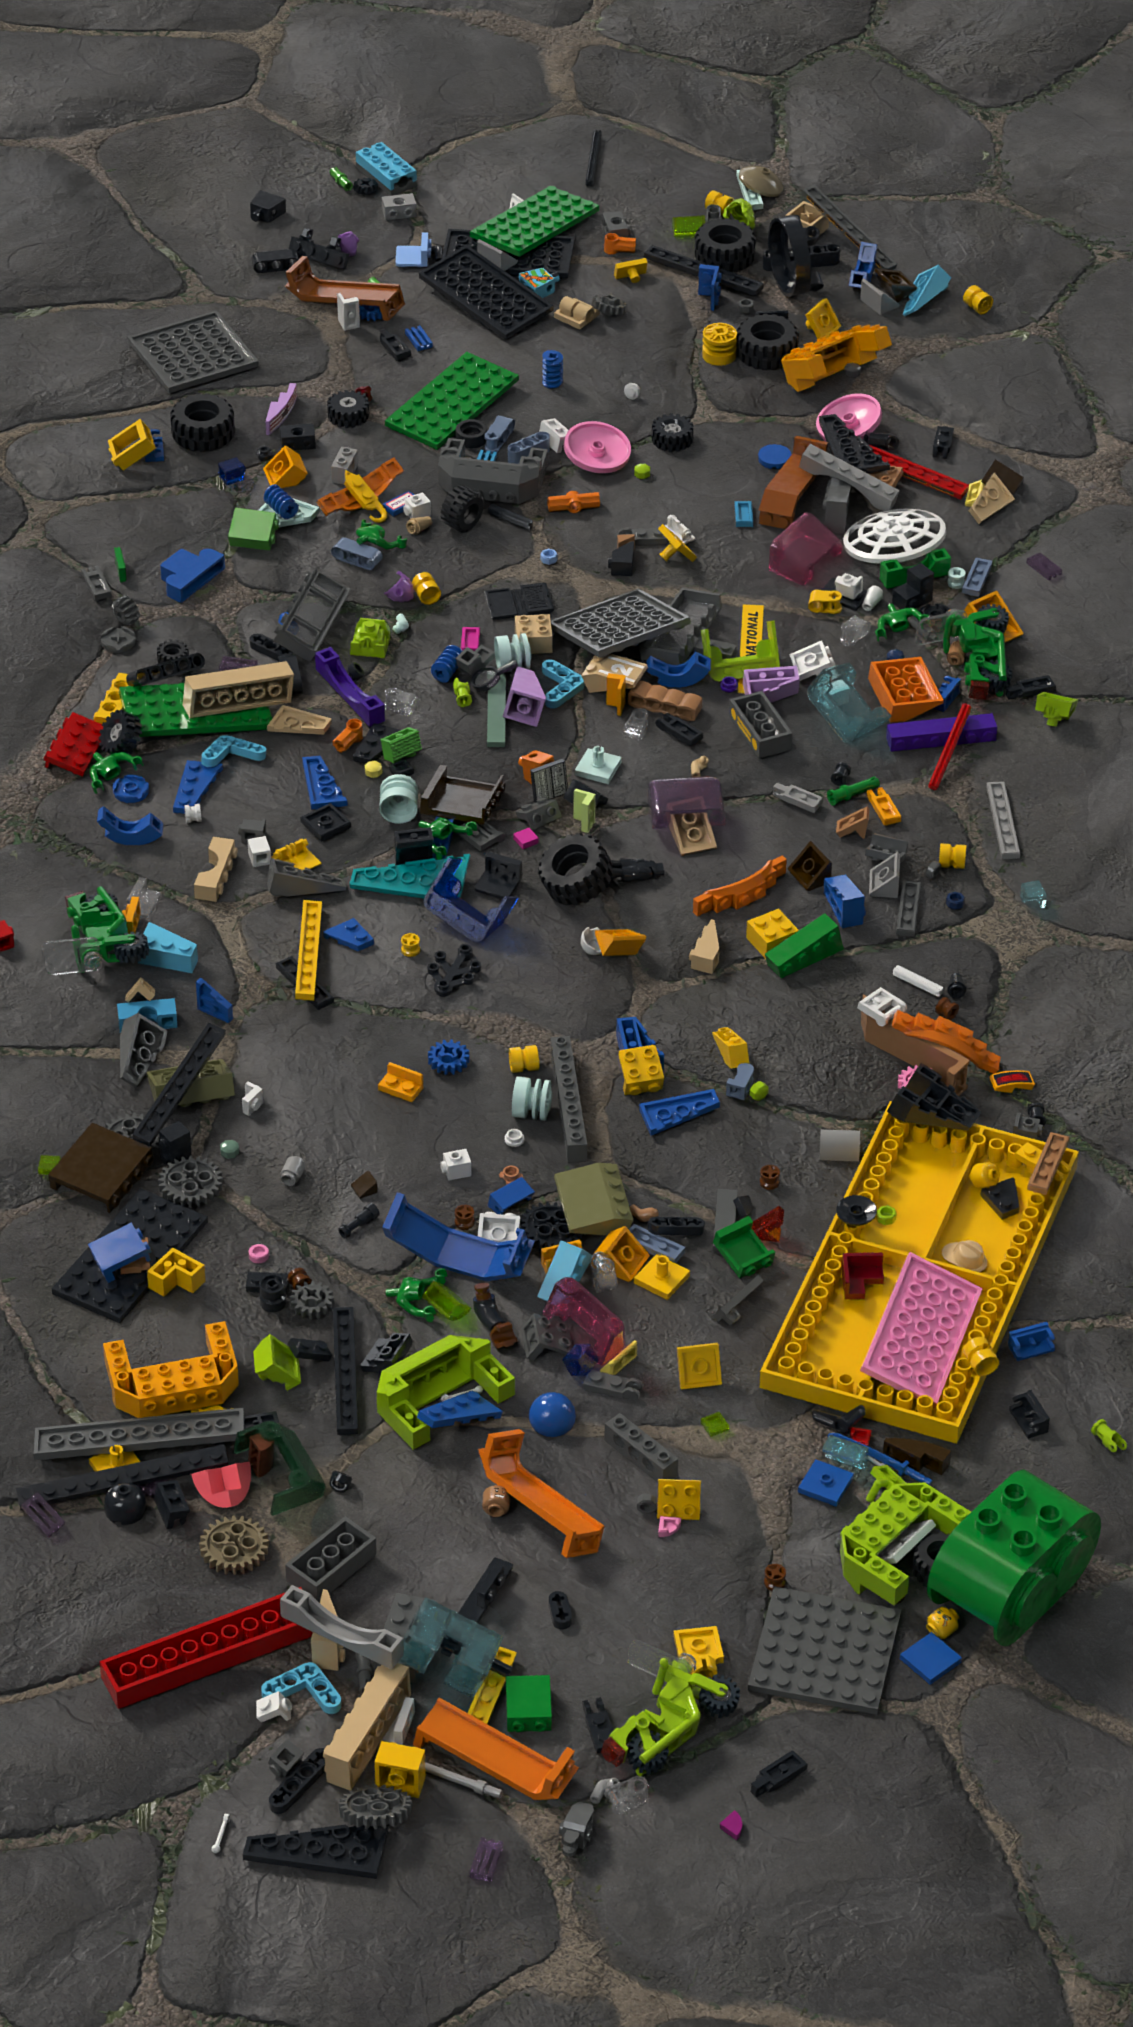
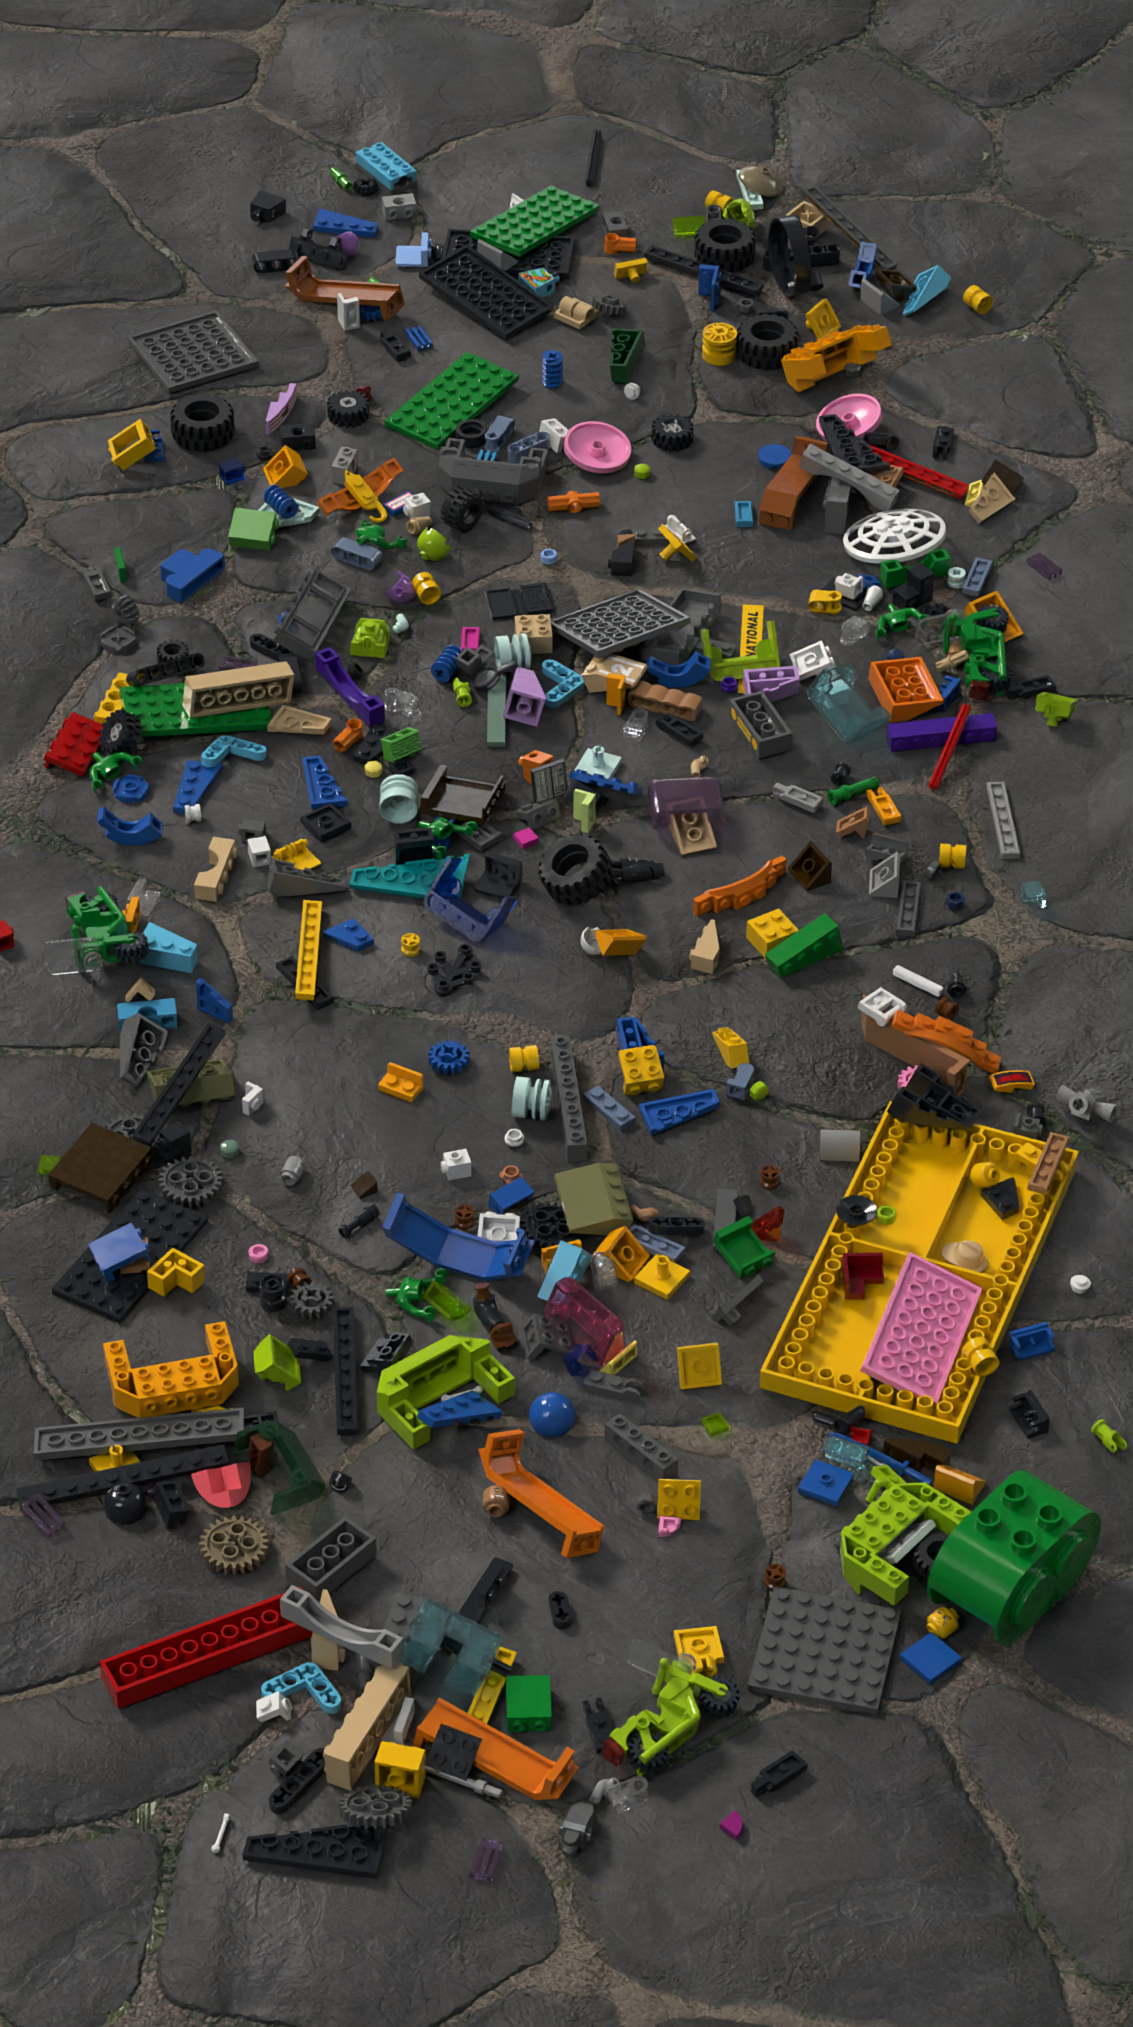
(337, 223): none -> blue wing
(432, 545): none -> lime cylinder
(453, 1752): none -> black hinge
(609, 1108): none -> sand blue plate
(613, 783): none -> blue wing
(625, 353): none -> dark green wedge
(801, 547): clear pink windscreen -> none
(845, 900): blue wedge -> none
(869, 580): none -> blue plate
(952, 661): none -> tan axle
(957, 1483): none -> light orange slope
(1080, 1284): none -> white plate
(1086, 1103): none -> light grey brick

